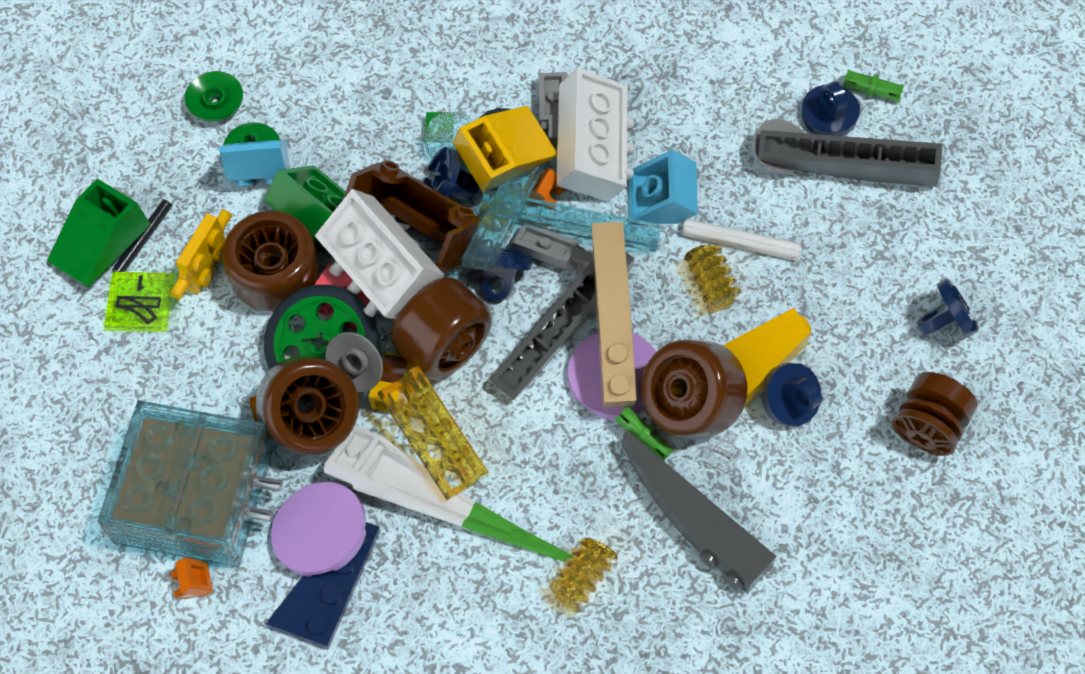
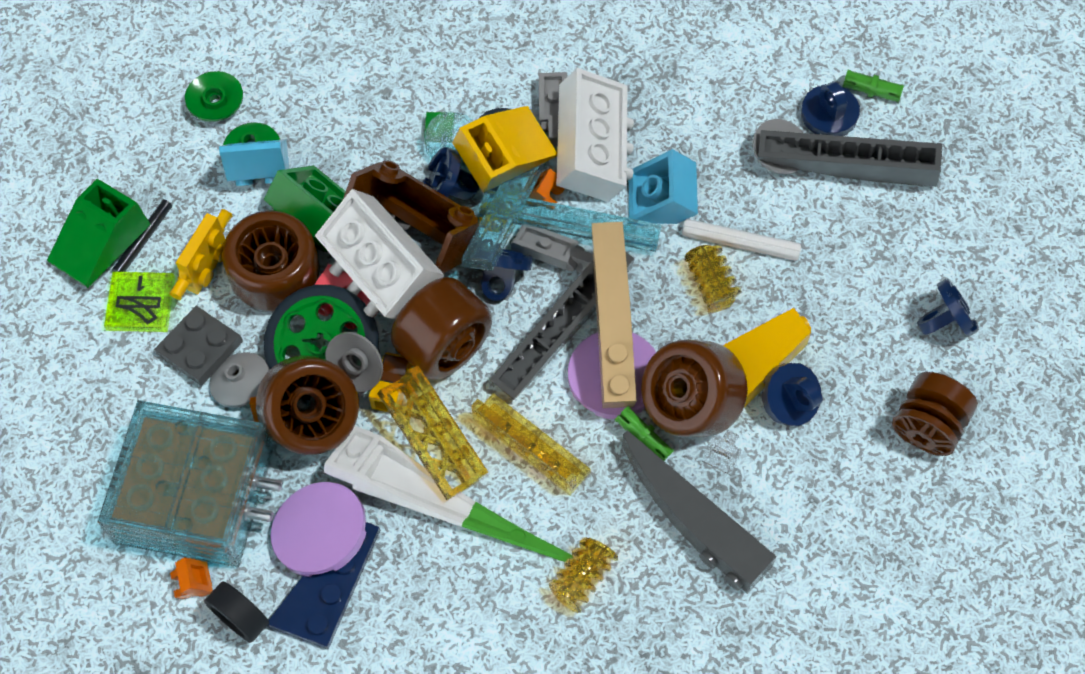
(198, 345): none -> dark grey plate
(236, 611): none -> black tyre
(238, 379): none -> light grey dish
(530, 443): none -> clear yellow fence

